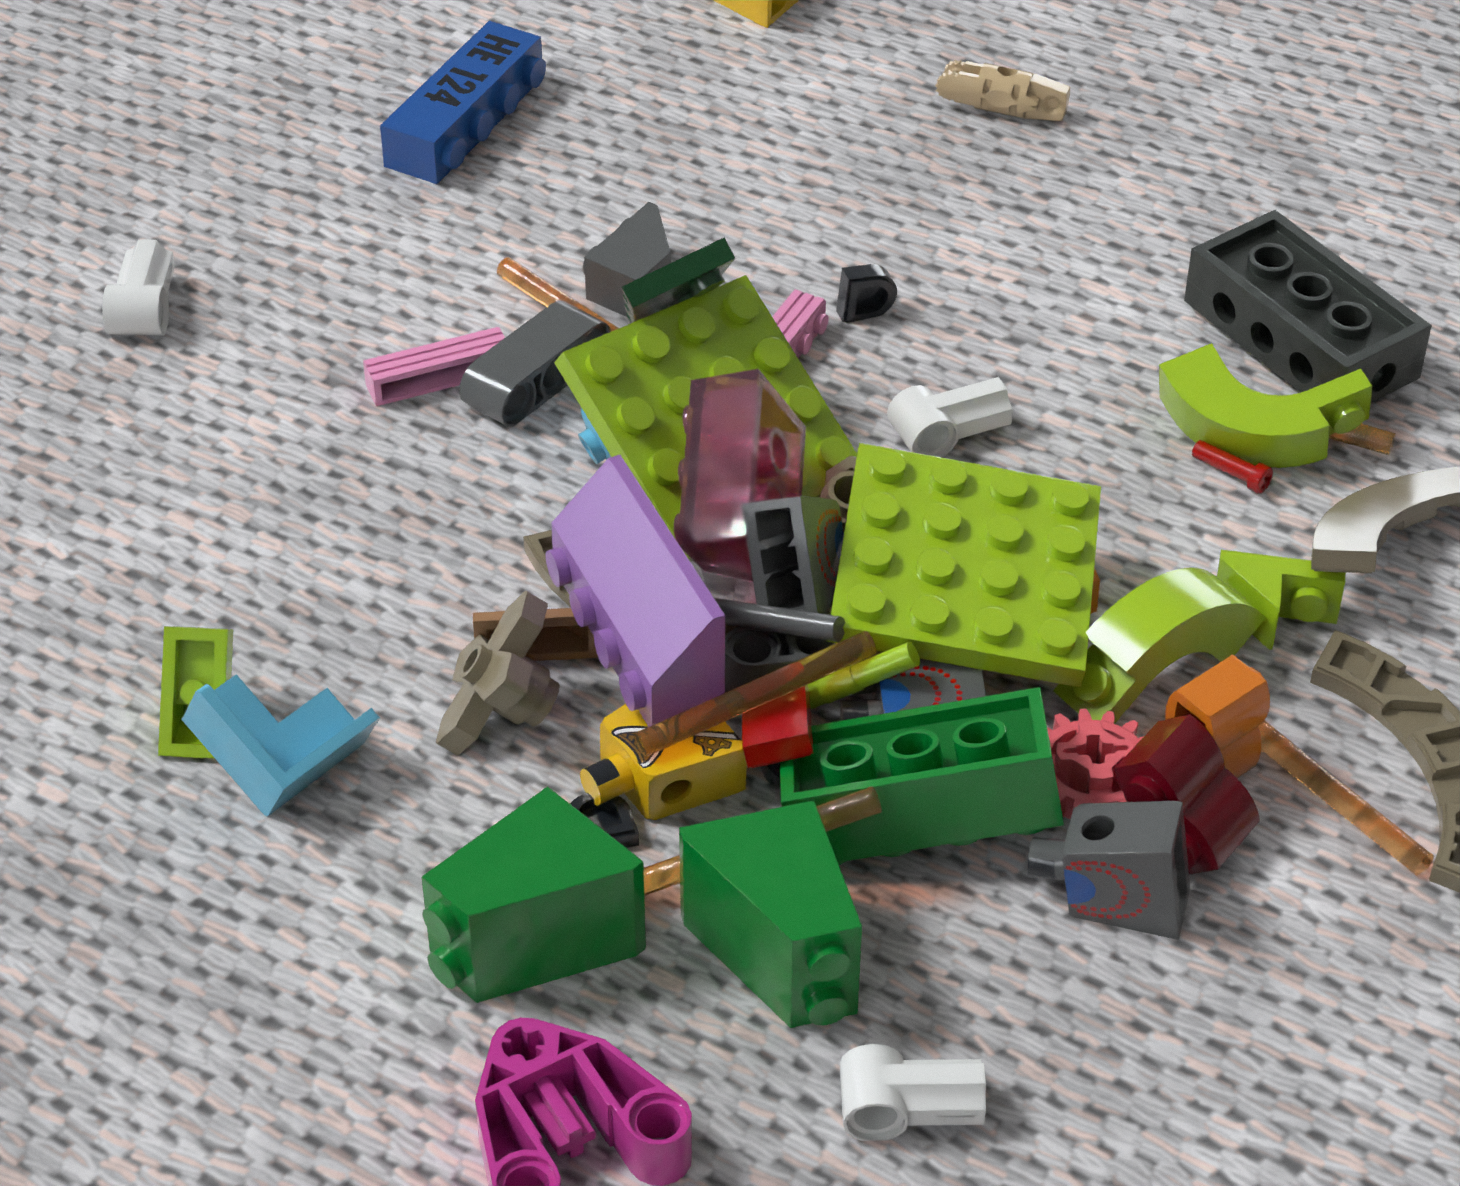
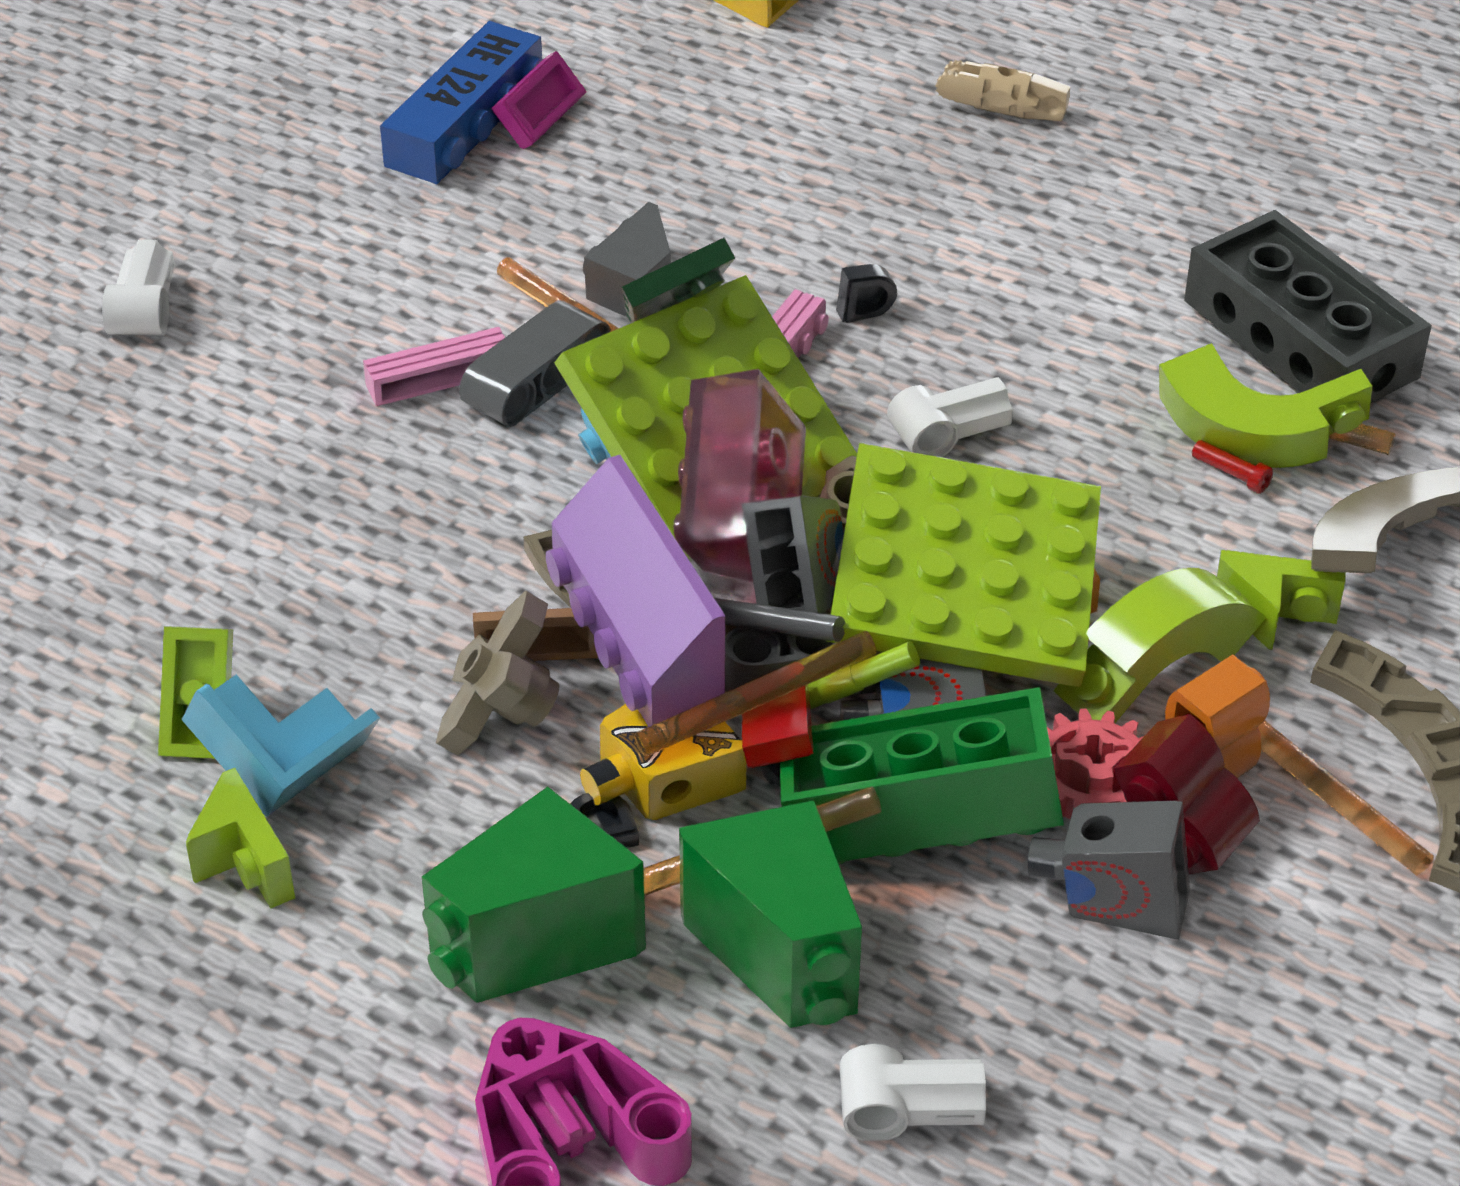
(237, 835): none -> lime slope
(539, 100): none -> dark pink tile

